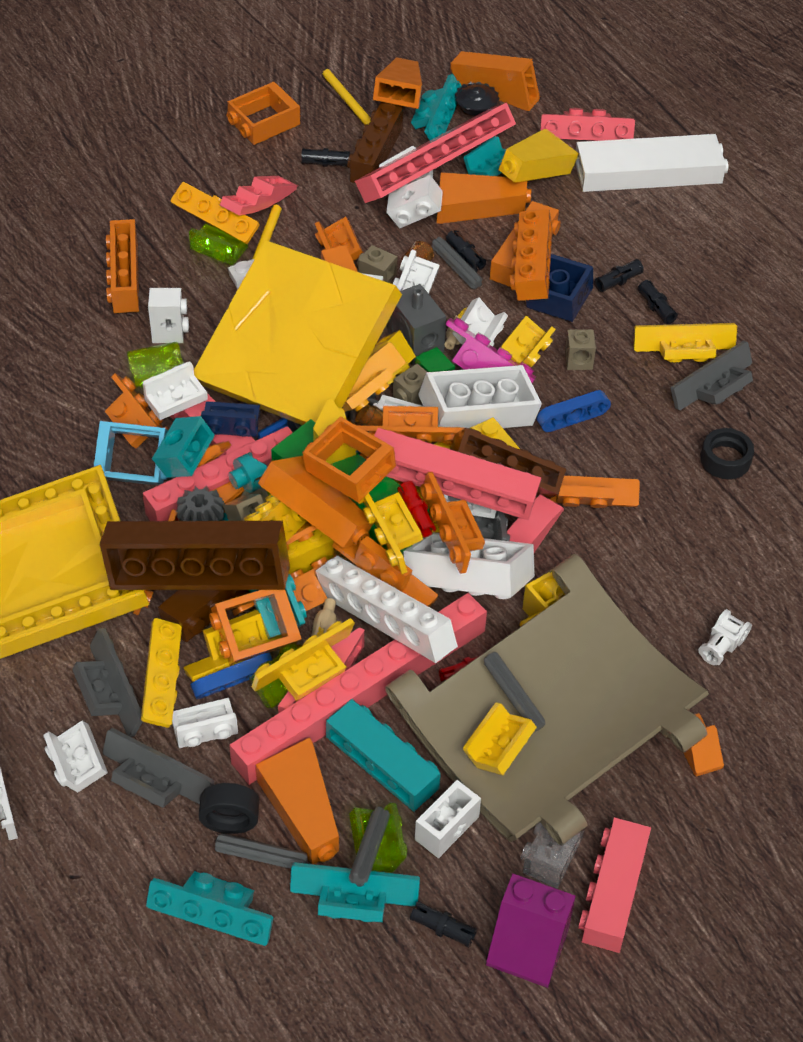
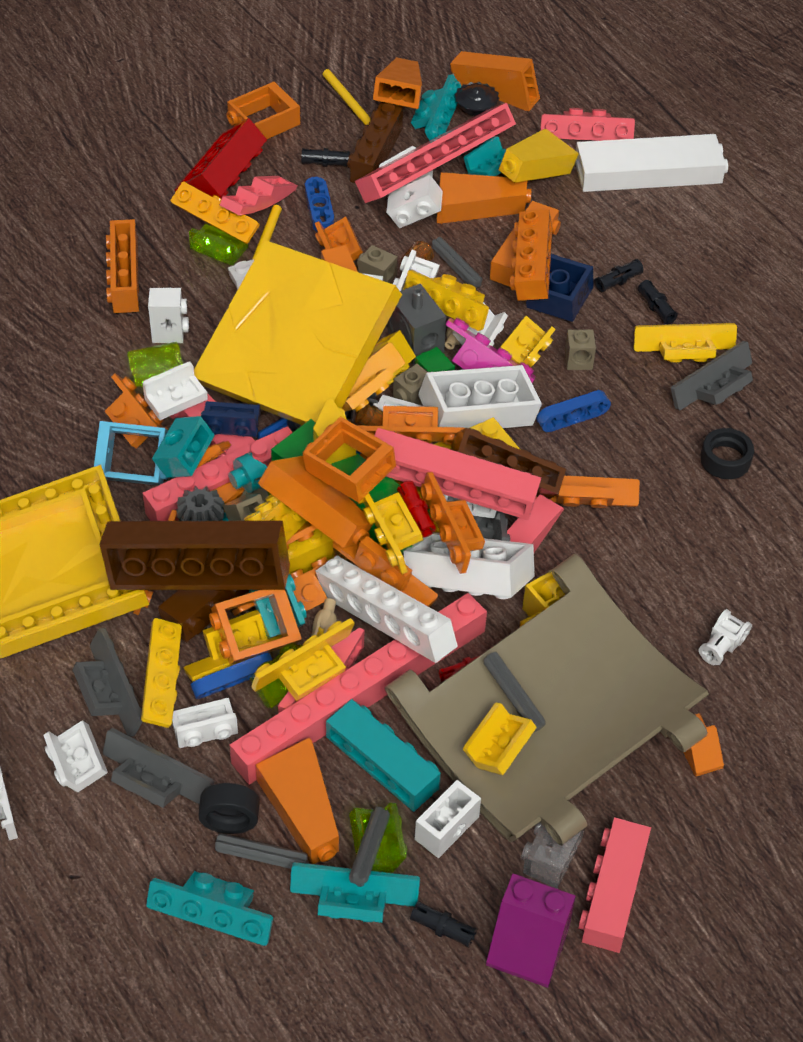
(226, 159): none -> red slope
(321, 197): none -> blue beam
(453, 297): none -> yellow bracket
(466, 250): black pin -> none

